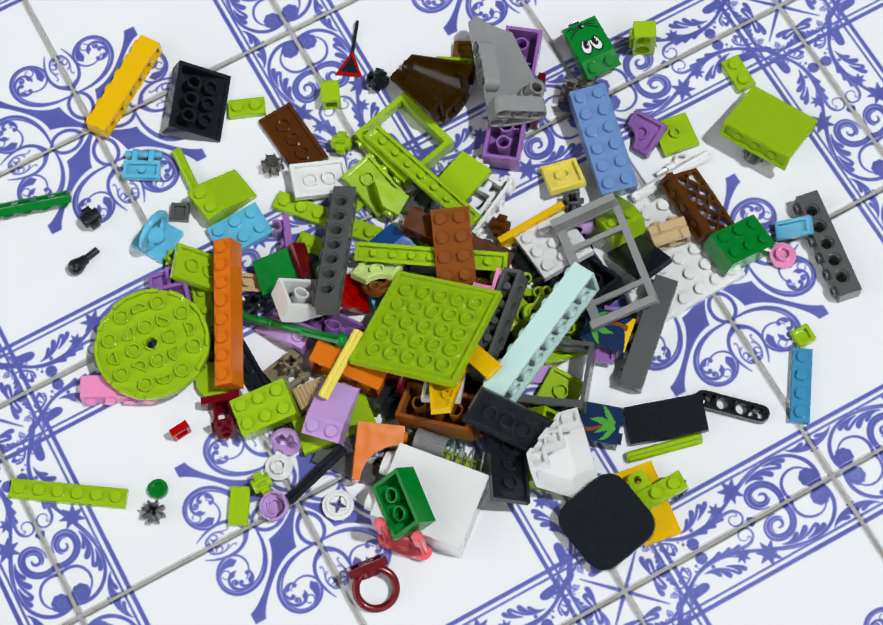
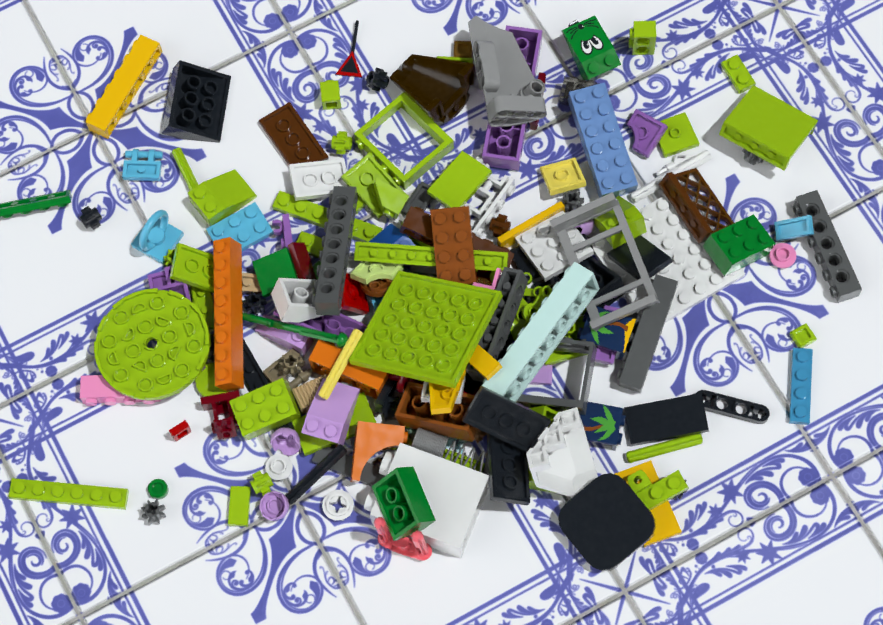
(77, 265): black piece -> none
(180, 212): dark grey tile -> none
(246, 108): lime plate -> none
(267, 165): clear smoke gear -> none
(368, 569): dark red tile -> none
(417, 171): lime tile -> none
(561, 385): lime tile -> none
(668, 233): tan brick -> none

